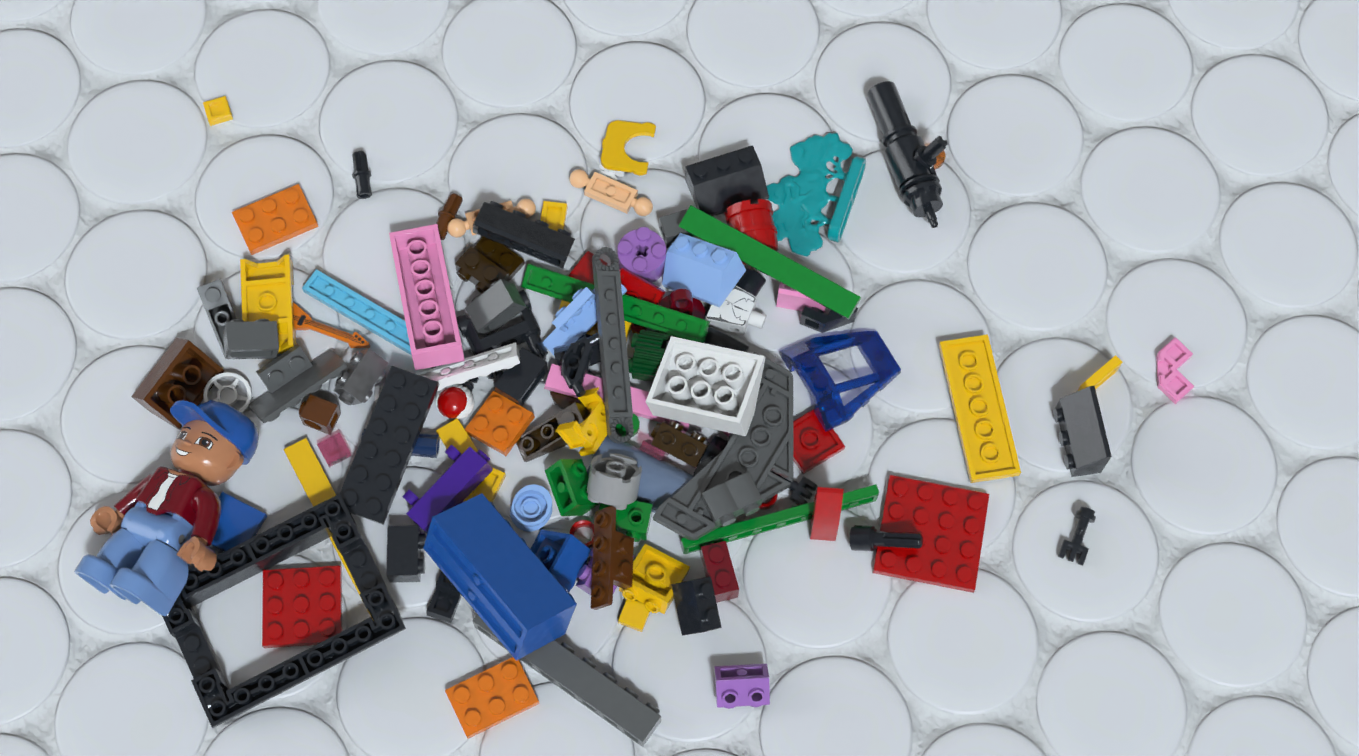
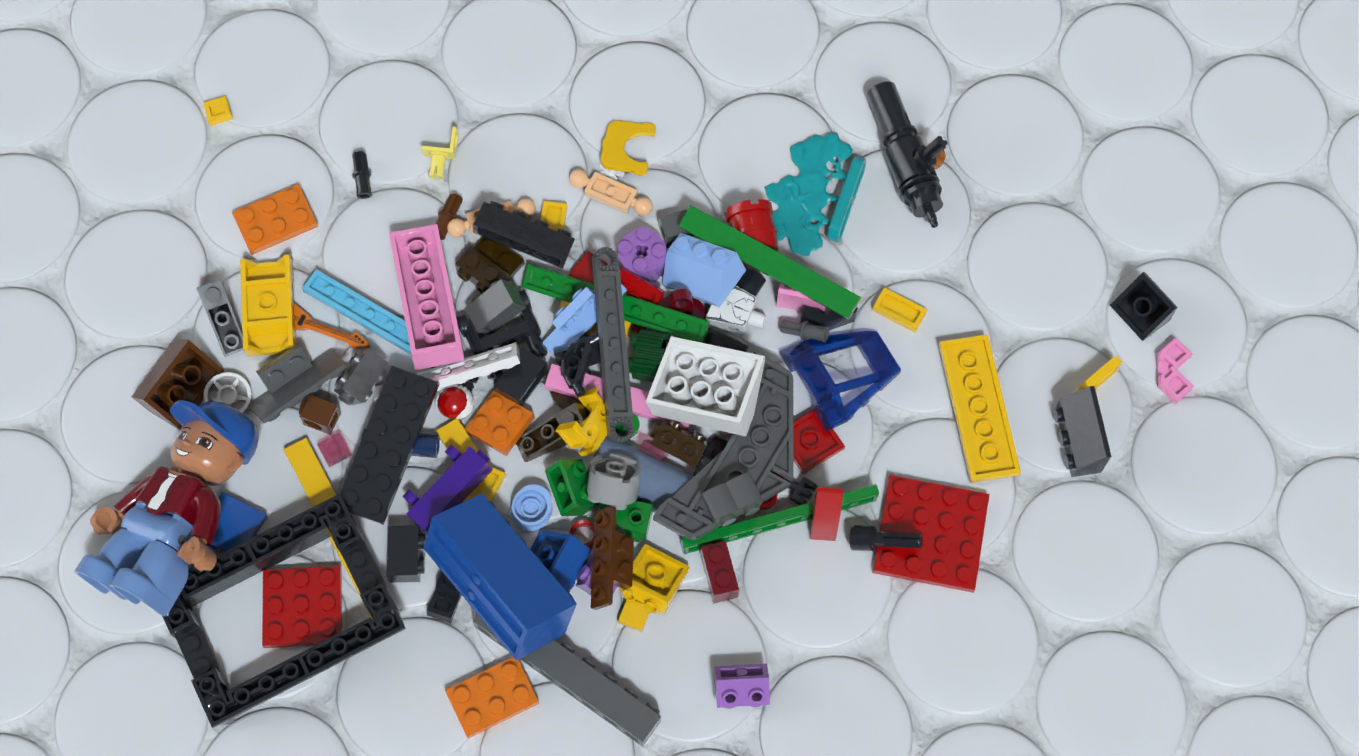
(251, 339): dark grey brick -> none
(439, 155): none -> light yellow bracket
(696, 606): black brick -> none
(726, 181): black slope -> none
(805, 330): none -> dark grey axle
(899, 309): none -> yellow tile
(1085, 517): black hinge -> none
(1144, 306): none -> black slope

